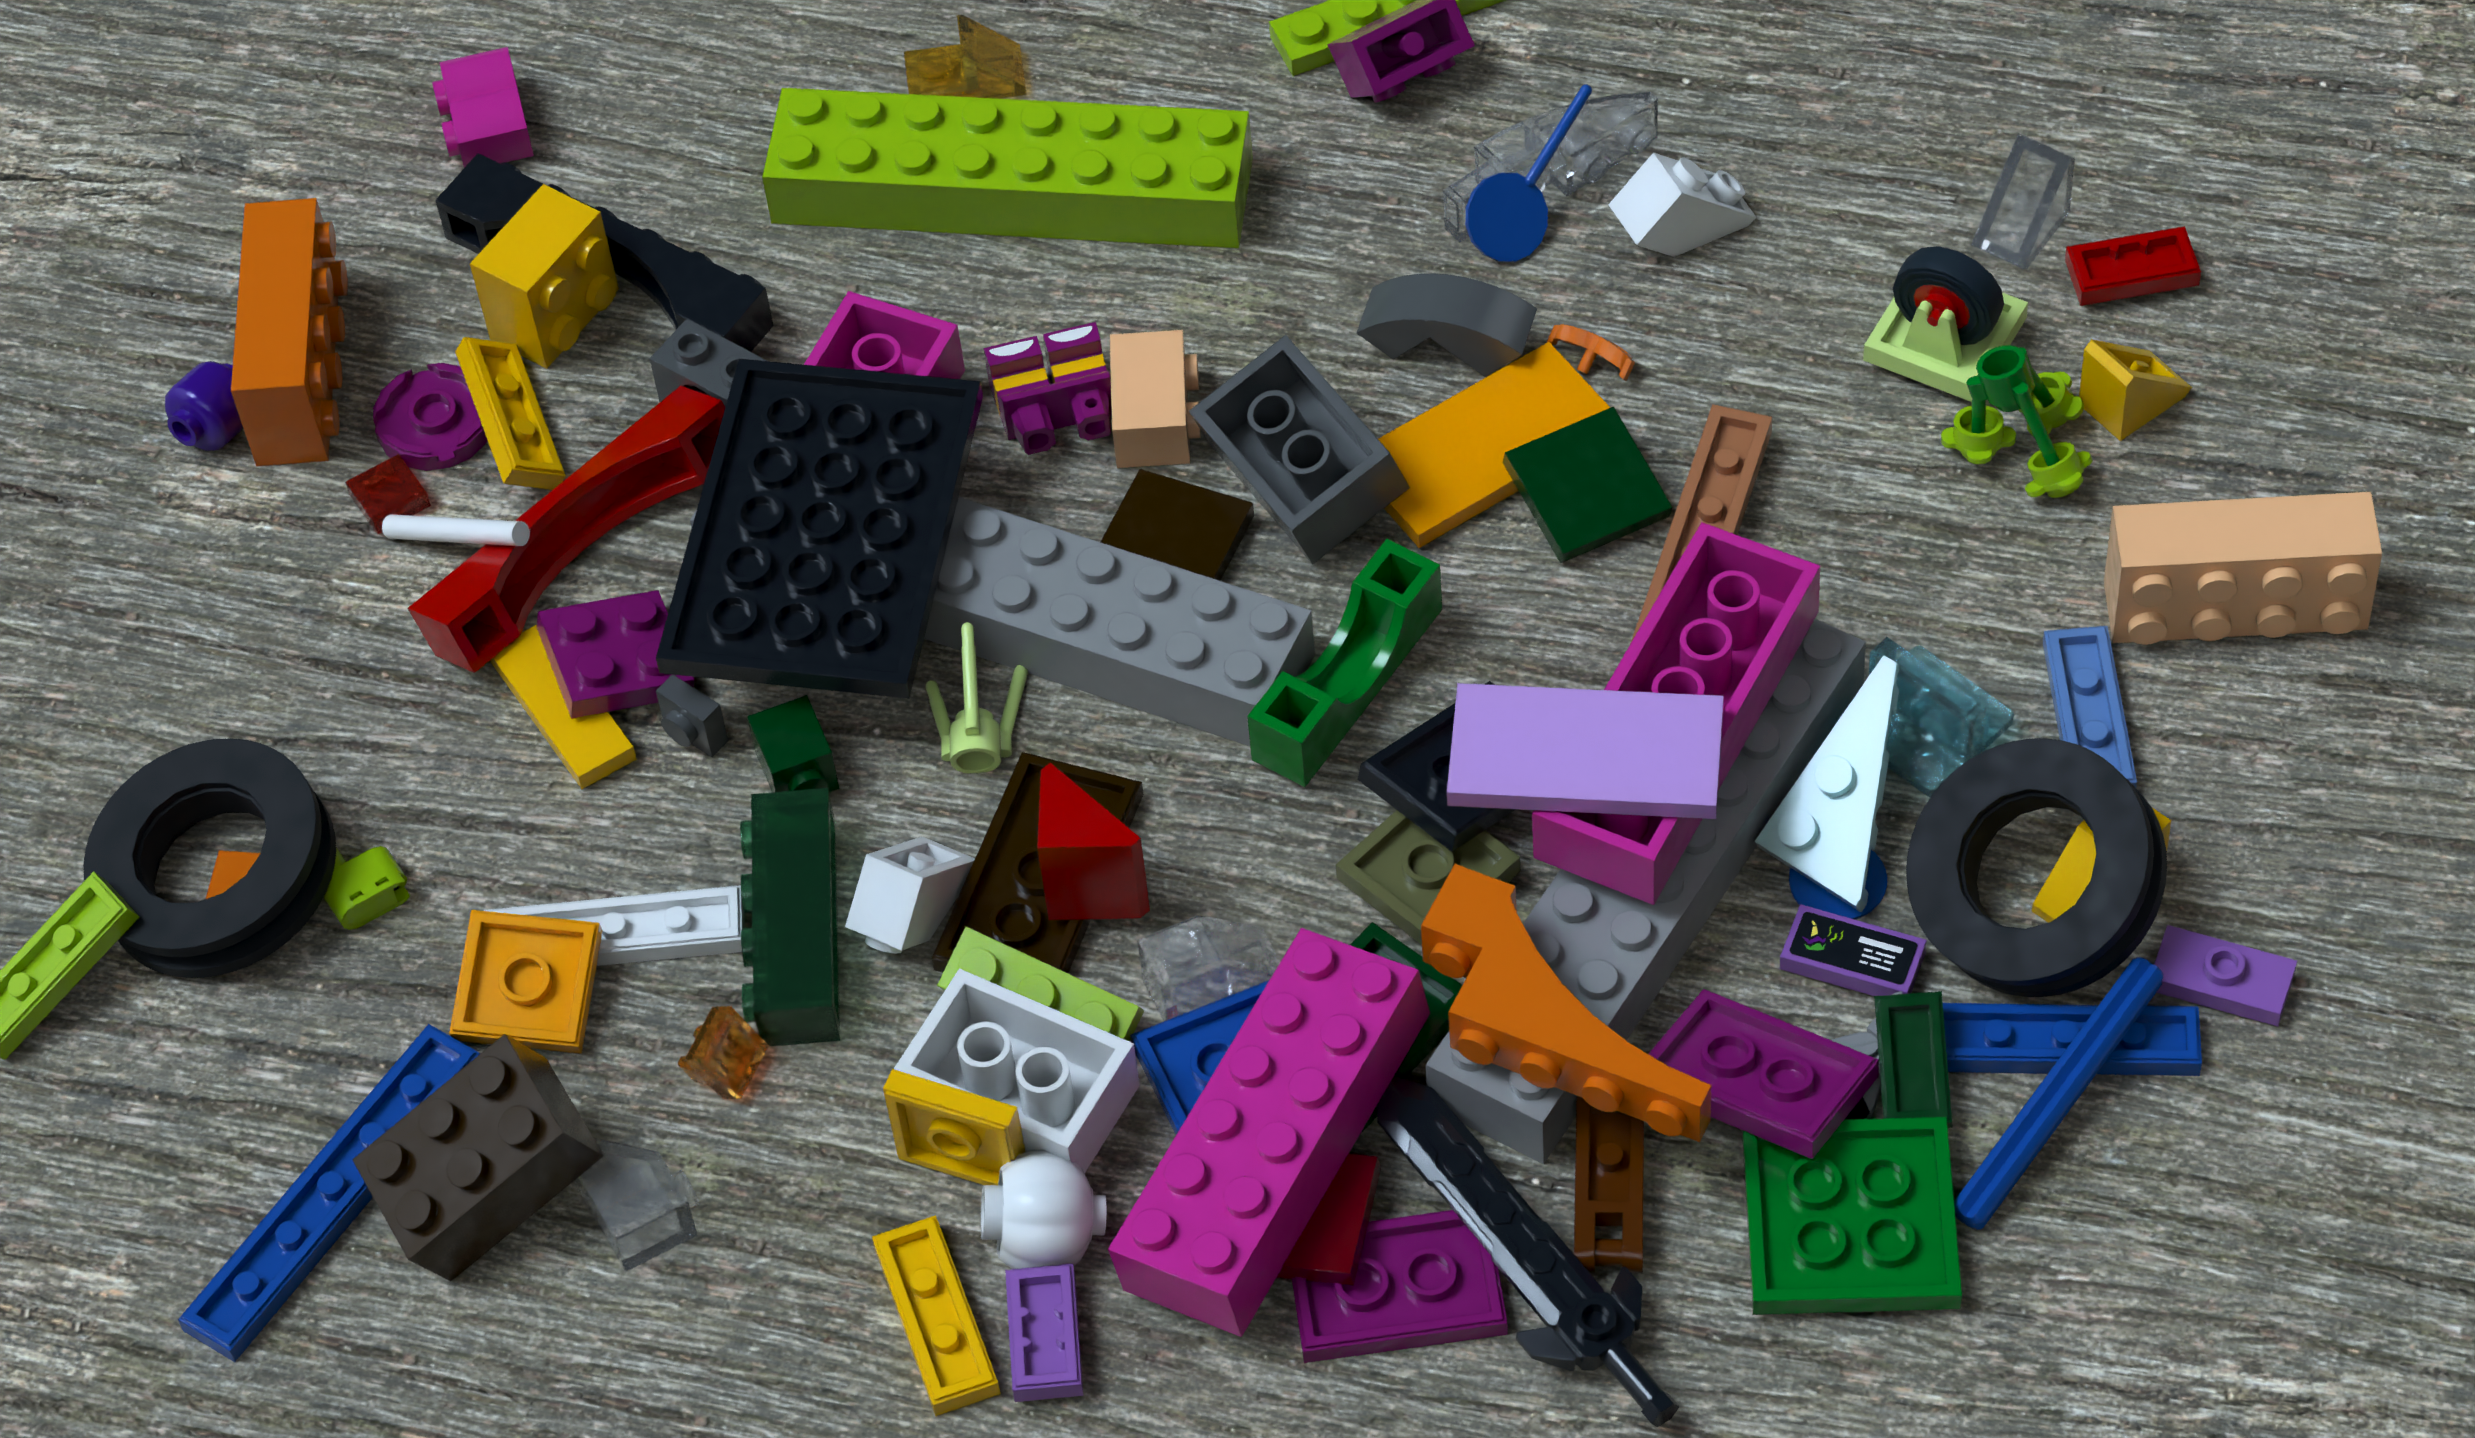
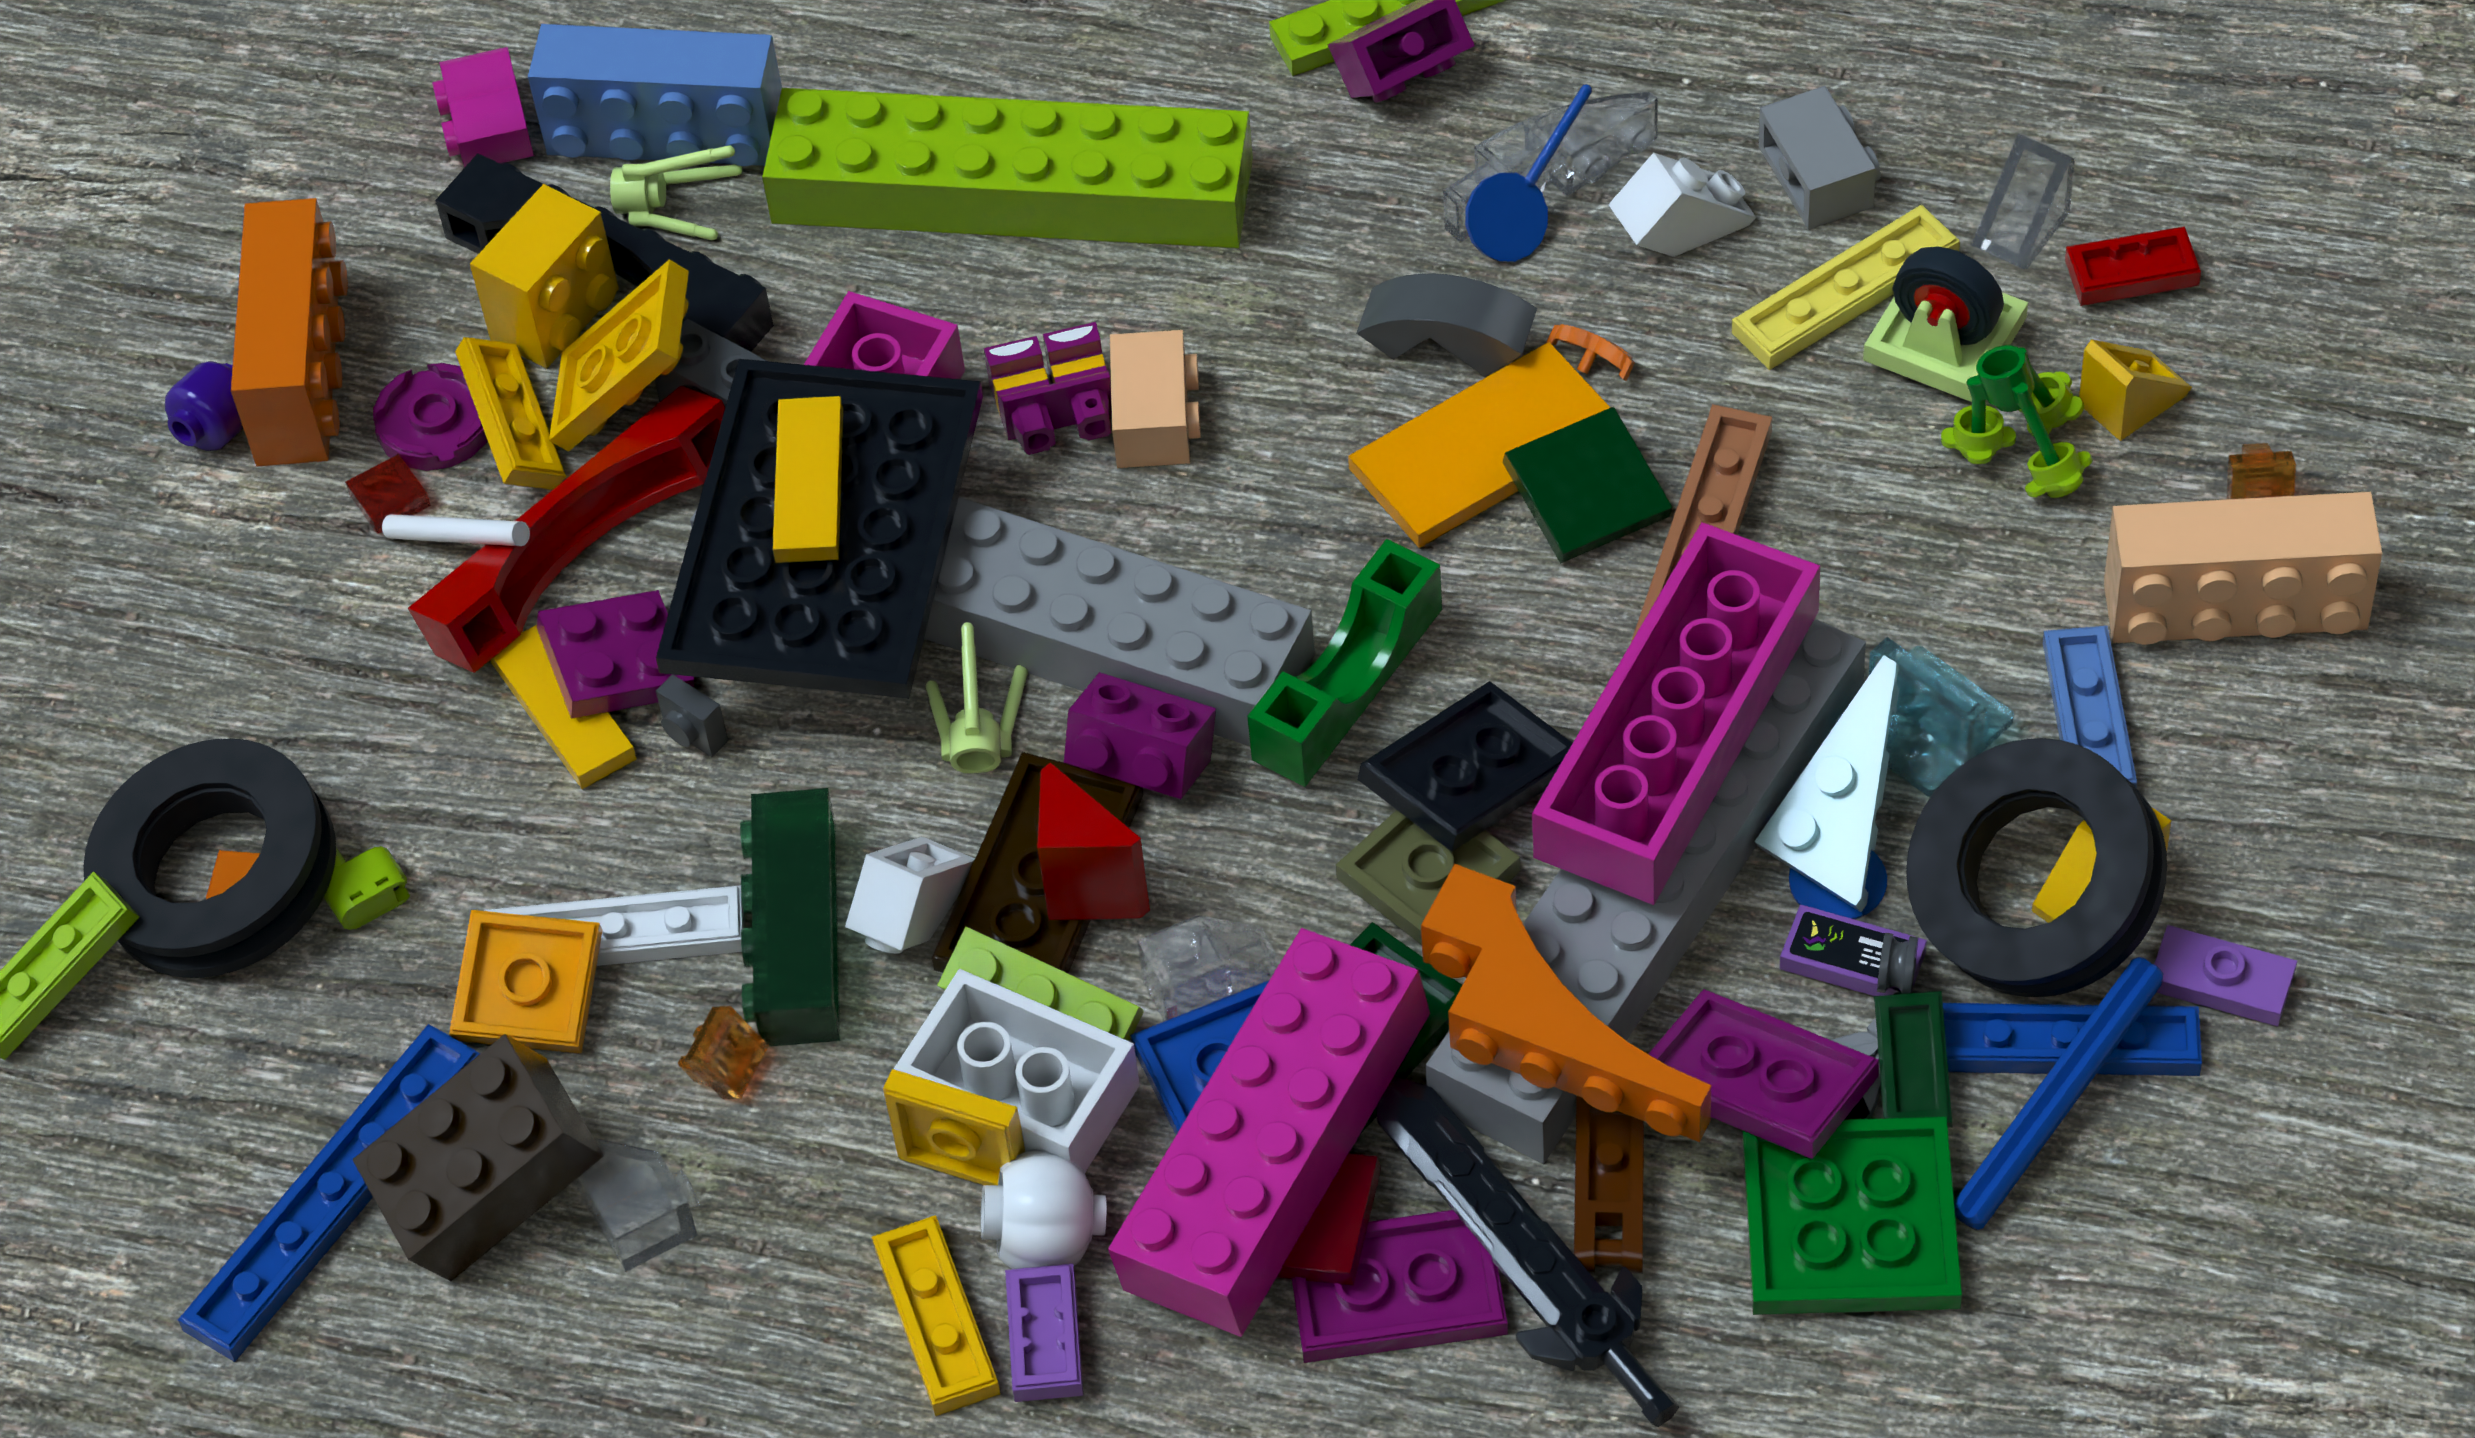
(620, 356): none -> yellow plate
(642, 187): none -> yellowish green plant
(654, 92): none -> medium blue brick
(793, 747): dark green brick -> none
(808, 479): none -> yellow tile
(978, 67): clear yellow slope -> none
(1139, 735): none -> magenta brick
(1179, 524): dark brown tile -> none
(1299, 449): dark grey brick -> none
(1585, 751): lavender tile -> none
(1818, 157): none -> light grey brick
(1837, 289): none -> light yellow tile
(1897, 964): none -> dark grey bush
(2260, 473): none -> clear orange tile

